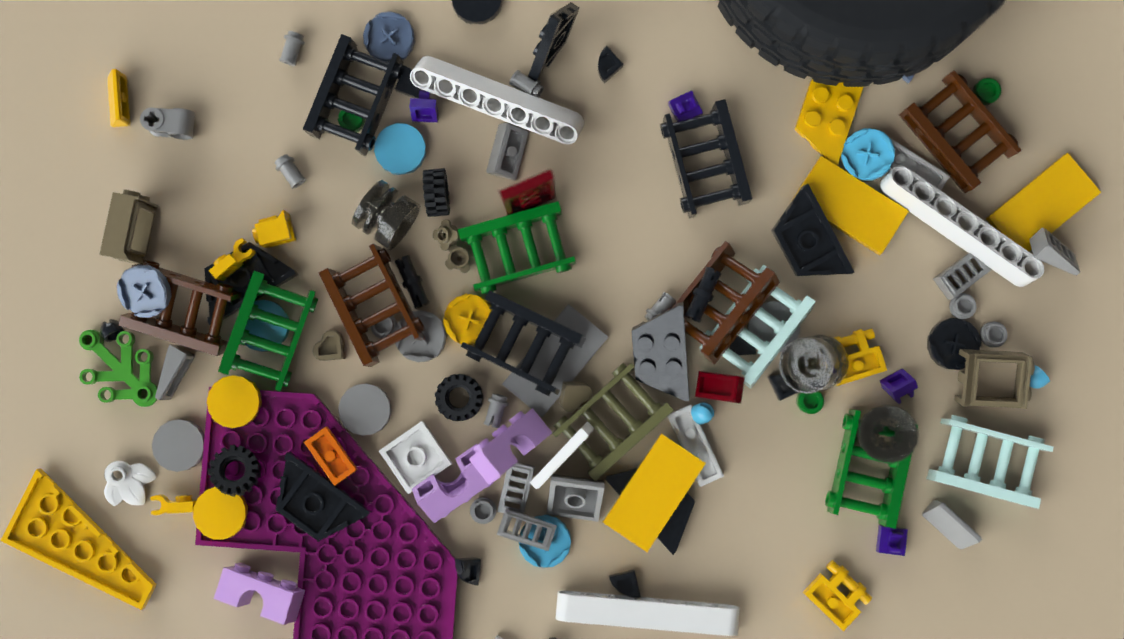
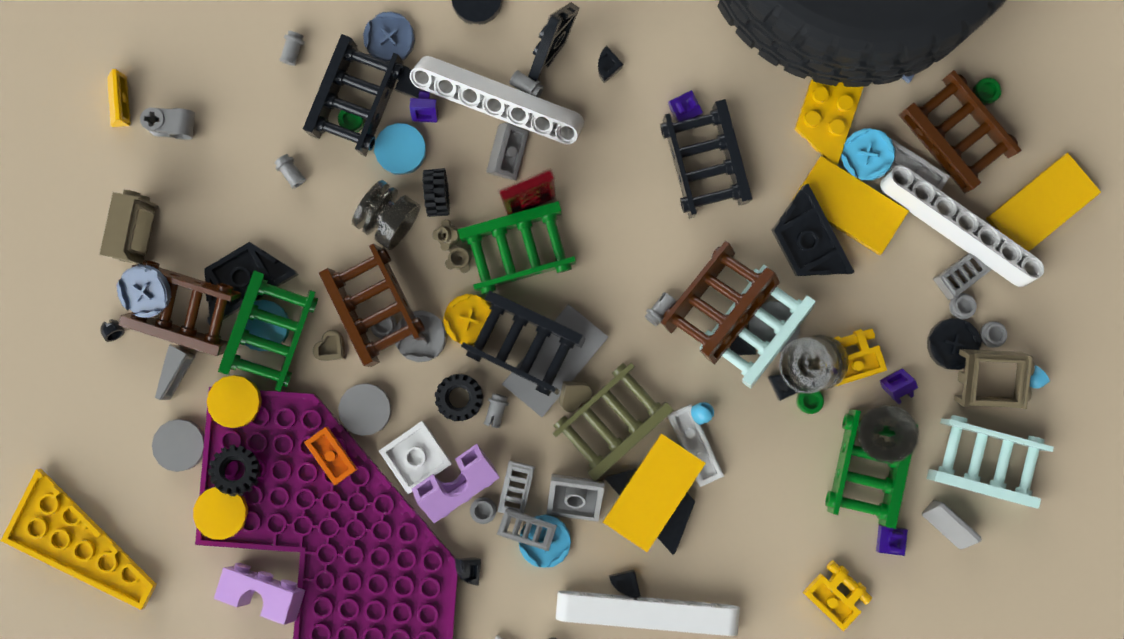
(121, 370): bright green plant -> none
(130, 486): white plate -> none
(182, 504): yellow plate -> none
(228, 264): yellow plate -> none
(274, 230): yellow window -> none
(314, 501): black wing -> none
(412, 281): black pin -> none
(496, 456): lavender arch -> none
(562, 455): white tile -> none
(662, 352): wing -> none
(703, 294): black pin -> none
(720, 387): dark red tile -> none
(1053, 252): light grey slope -> none

